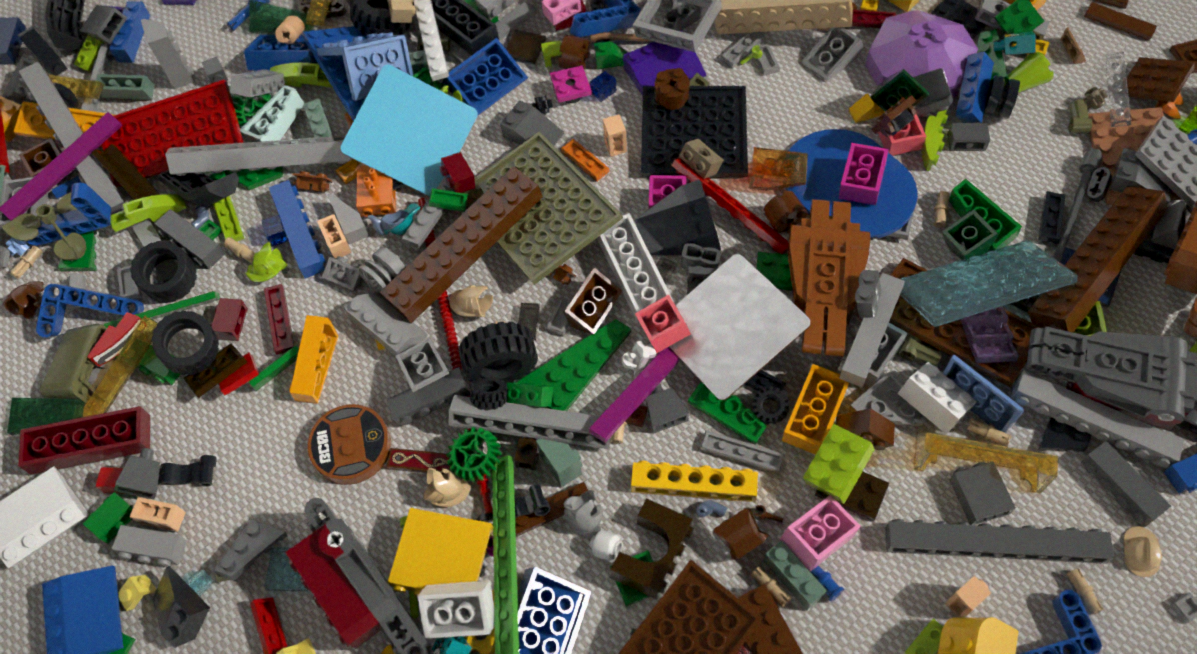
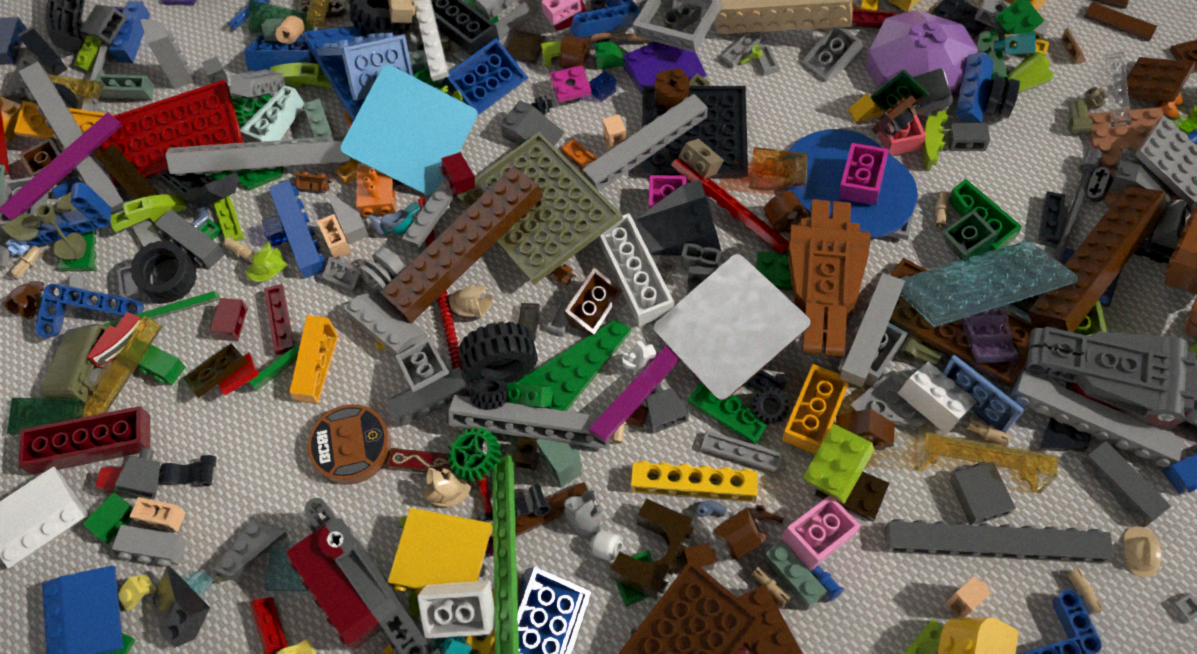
(169, 327): black tyre -> none
(269, 28): none -> sand green brick
(448, 200): green tile -> none
(645, 142): none -> light grey brick
(663, 323): coral brick -> none
(702, 555): none -> reddish brown brick
(868, 293): dark grey brick -> none

